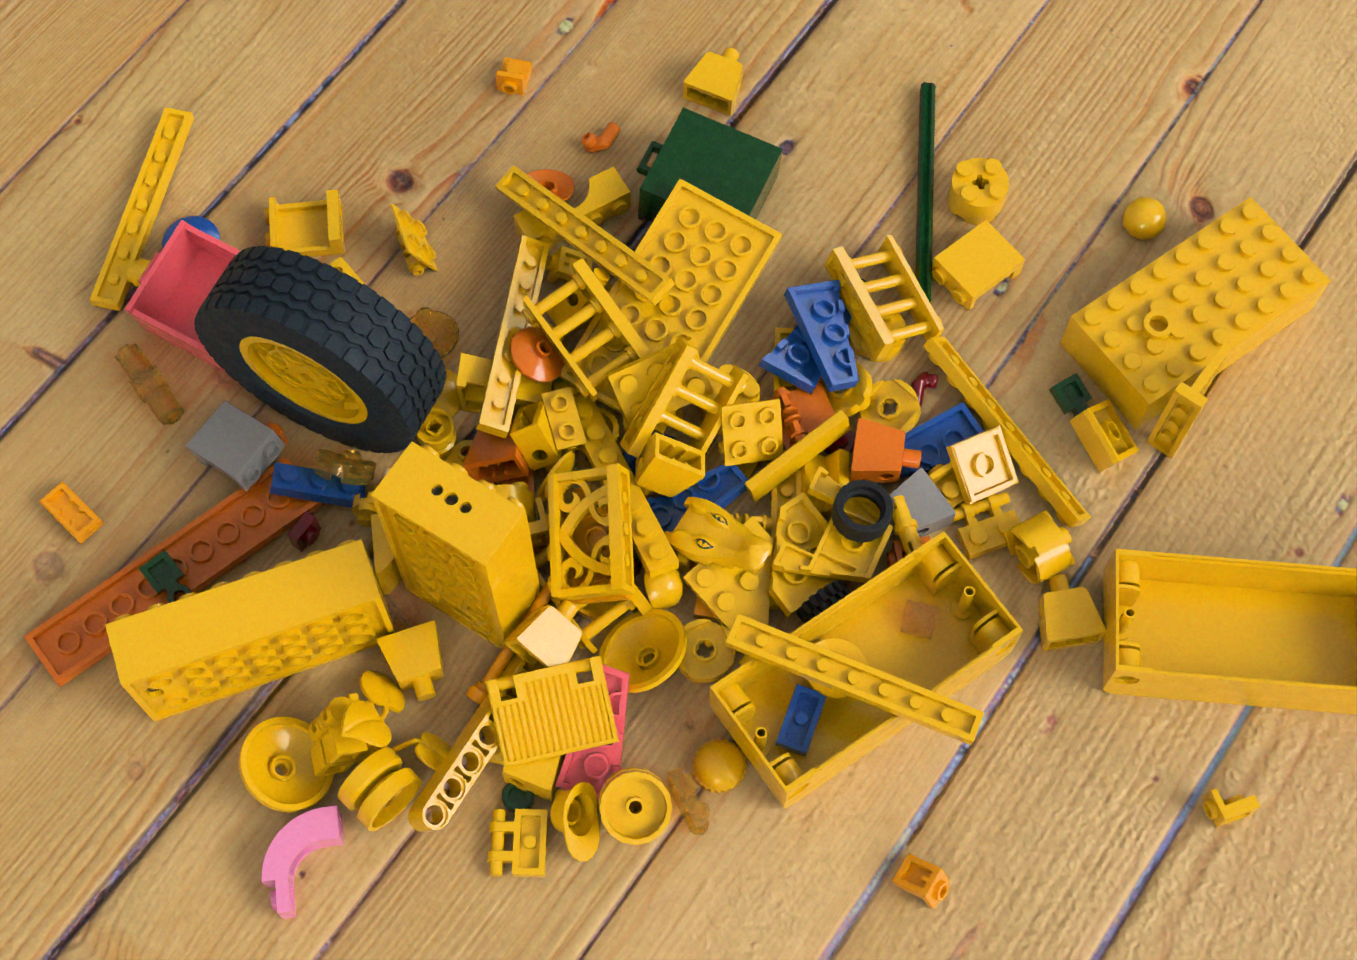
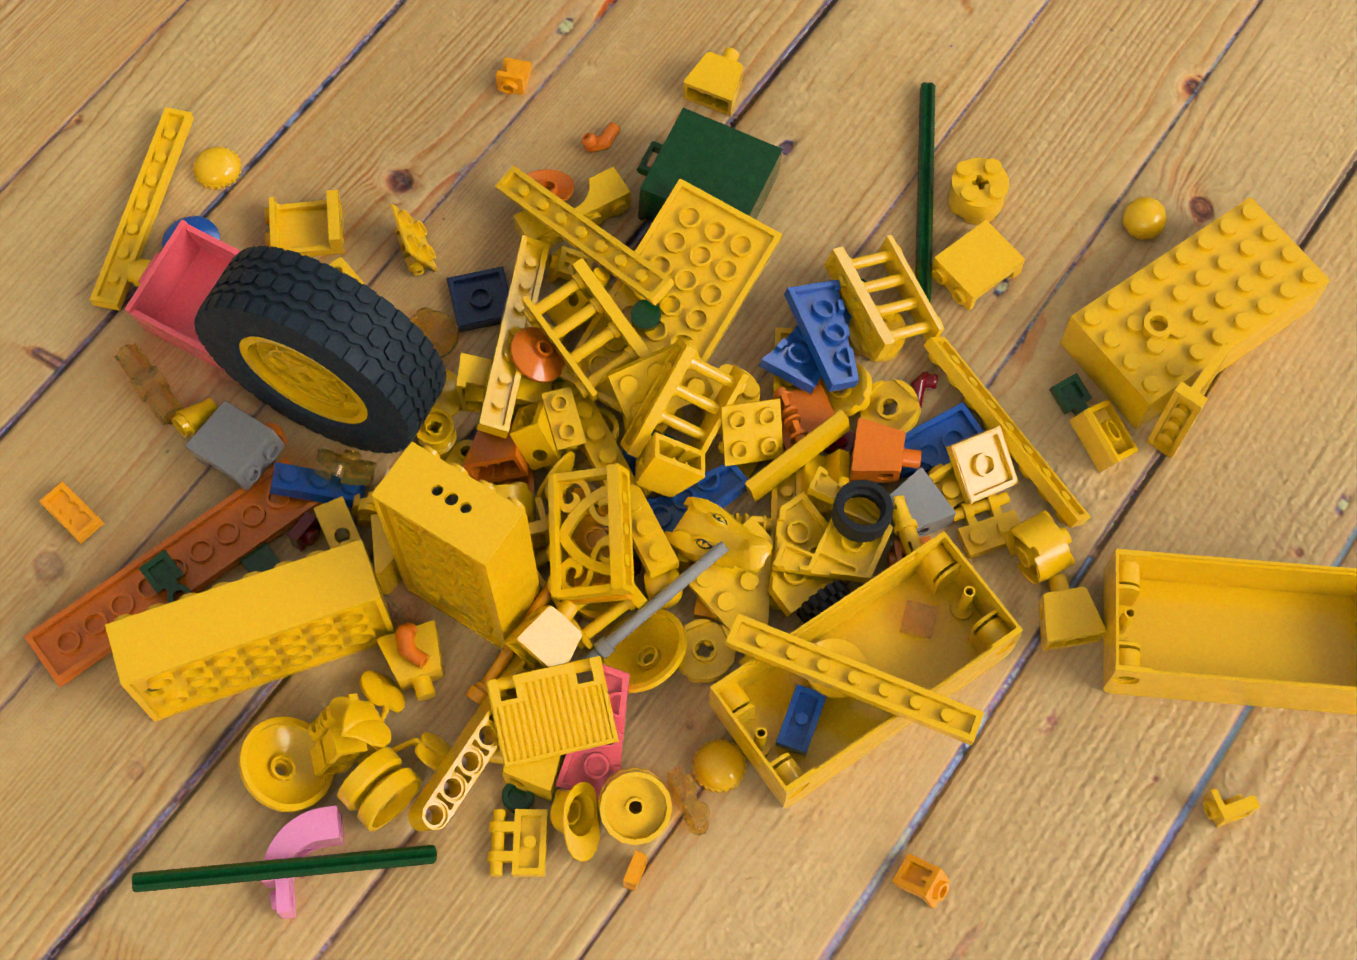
(193, 417): none -> yellow cone
(217, 167): none -> yellow hat
(260, 559): none -> dark green tile
(283, 868): none -> dark green axle
(336, 522): none -> yellow torso
(406, 645): none -> orange arm
(478, 298): none -> dark blue tile
(605, 645): none -> light grey bar
(635, 871): none -> light orange tile
(645, 316): none -> dark green tile

